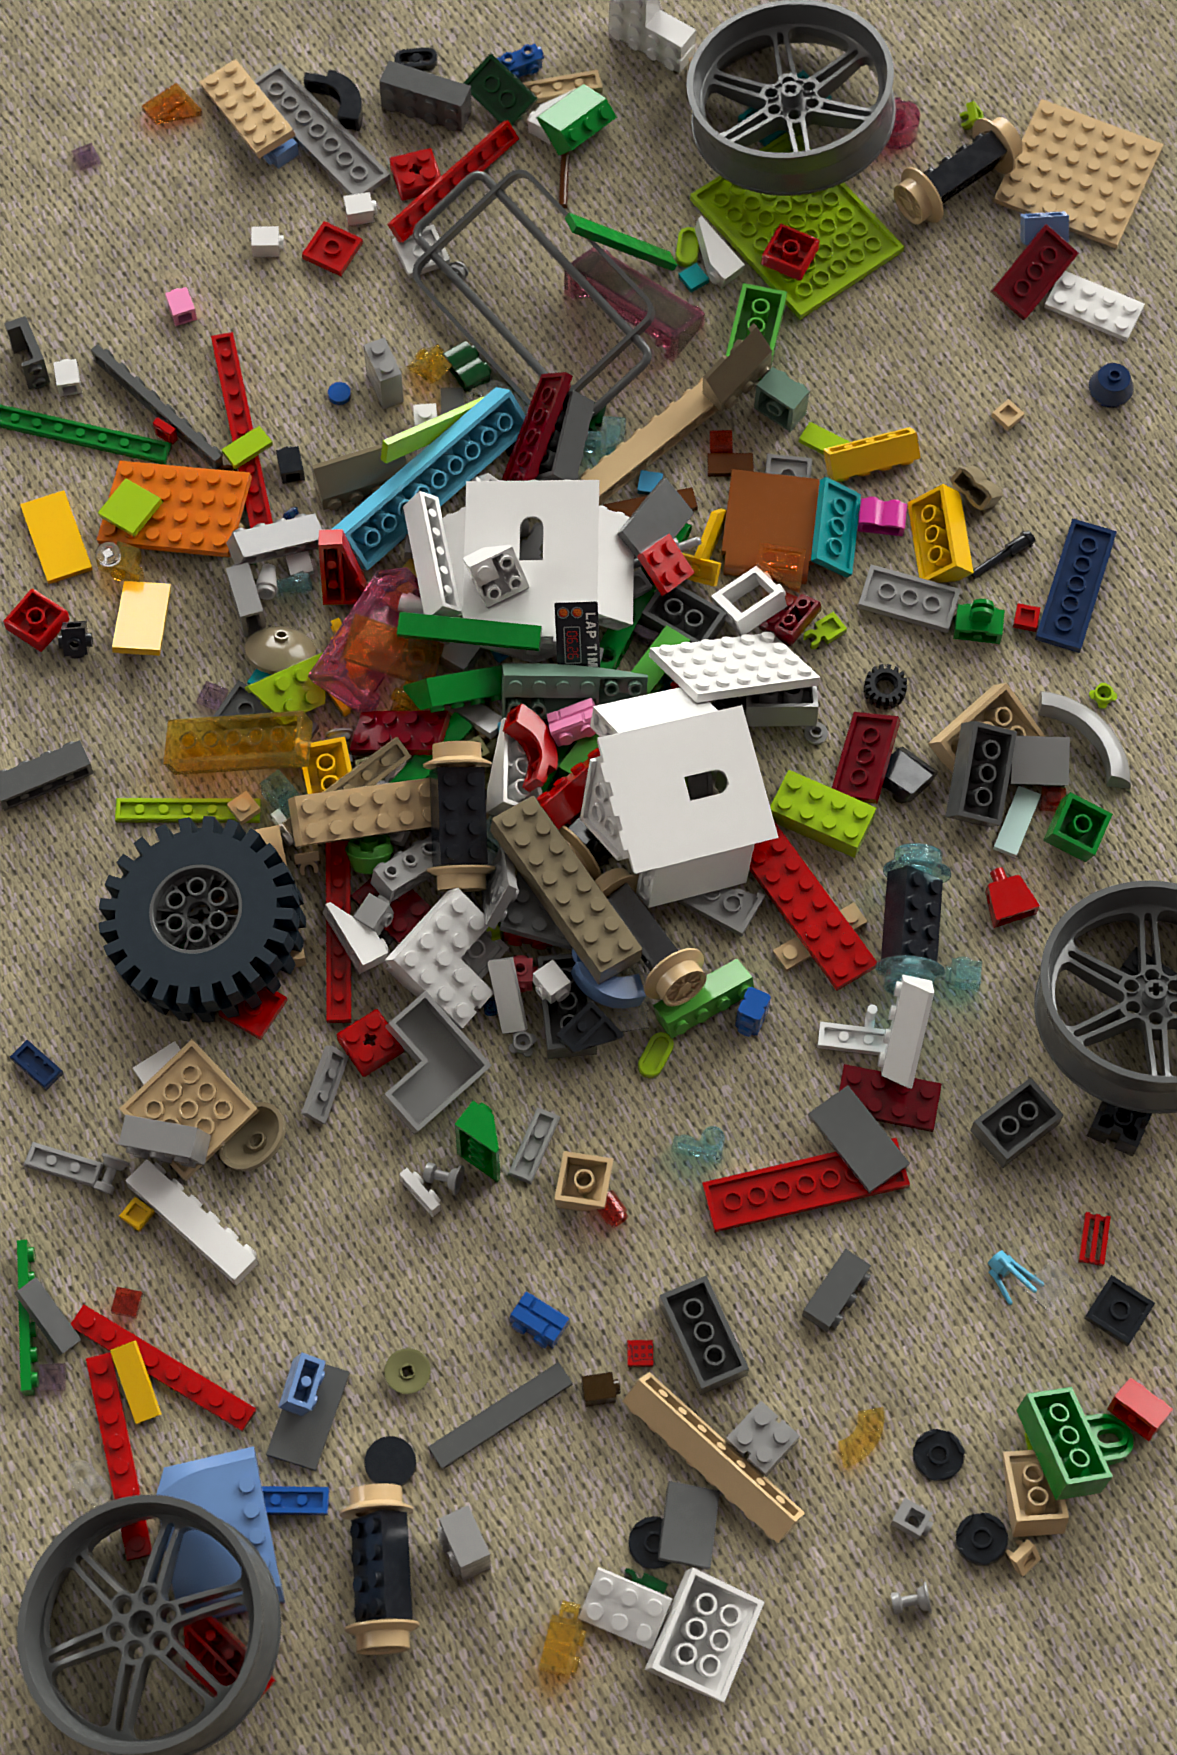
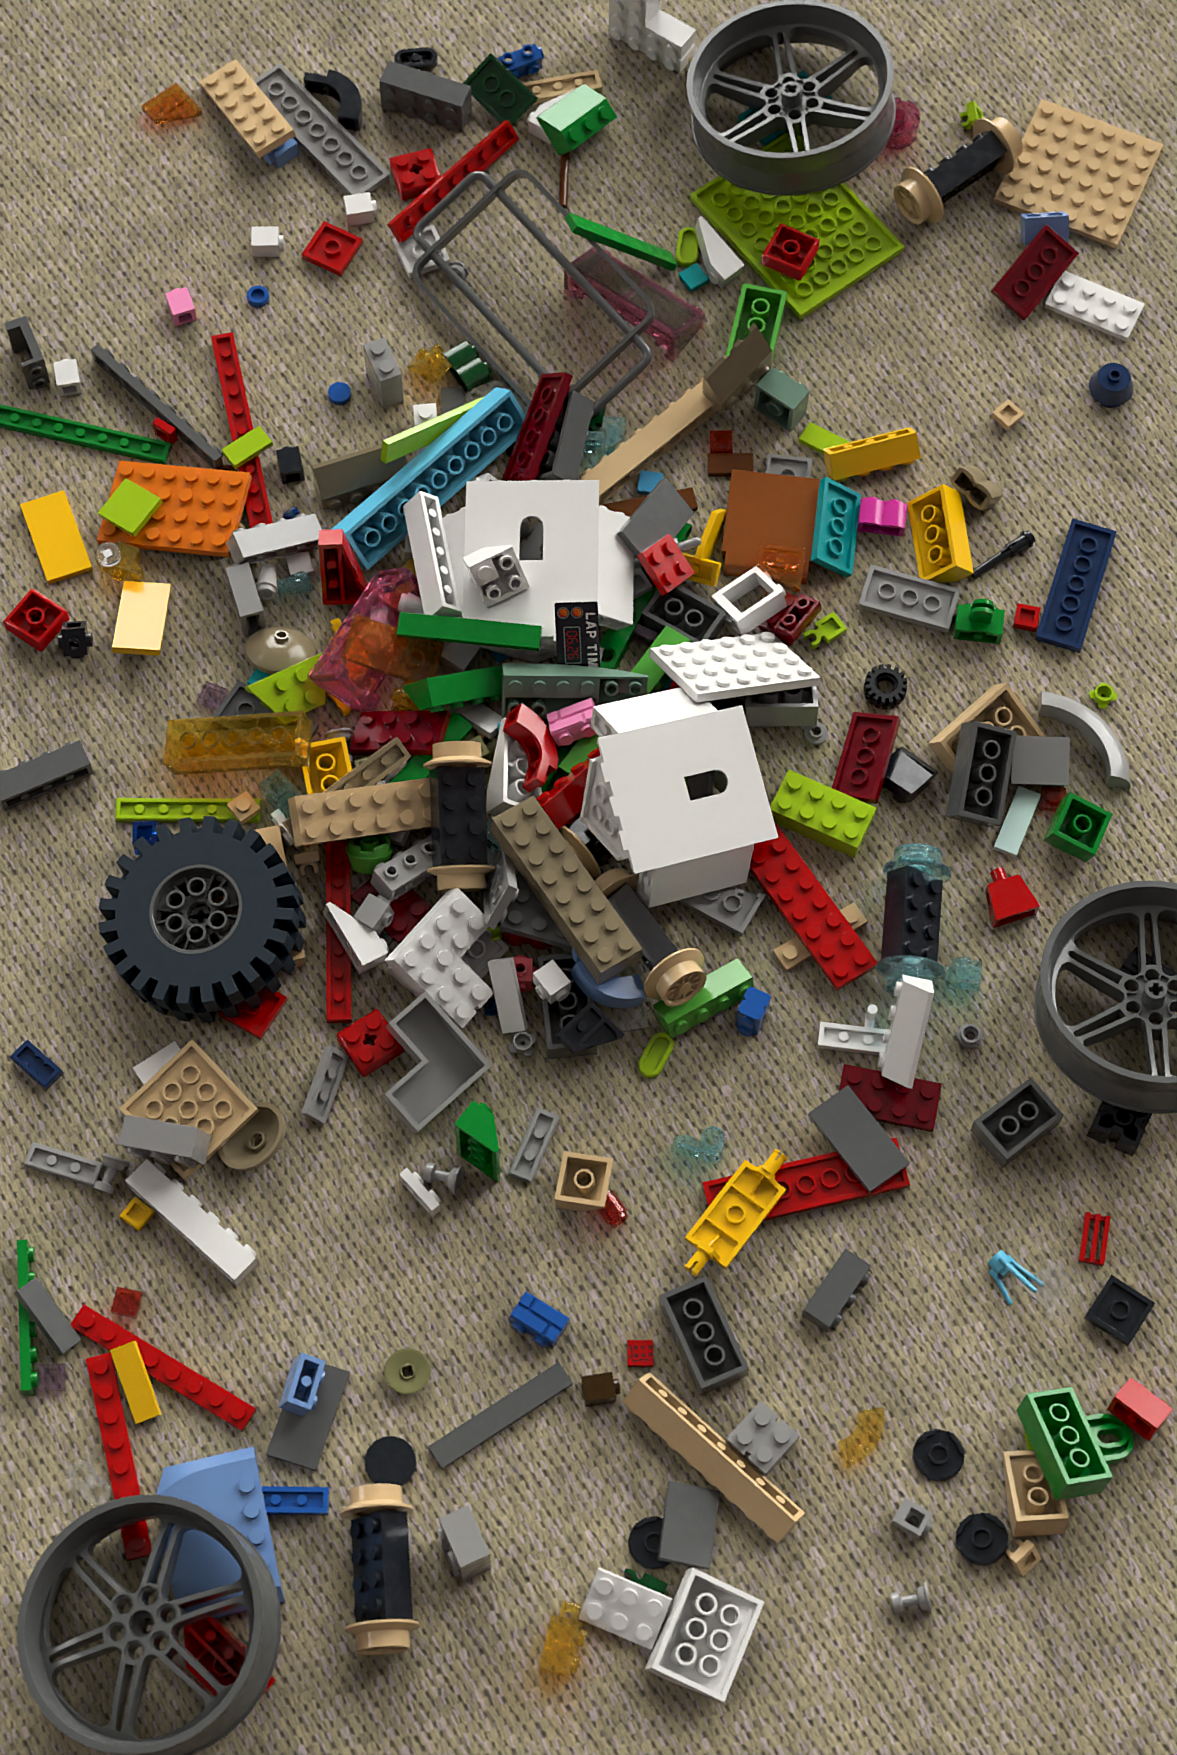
(86, 156): tile -> none
(144, 829): none -> clear blue brick
(258, 296): none -> blue tile
(735, 1213): none -> yellow plate
(970, 1028): none -> light grey plate

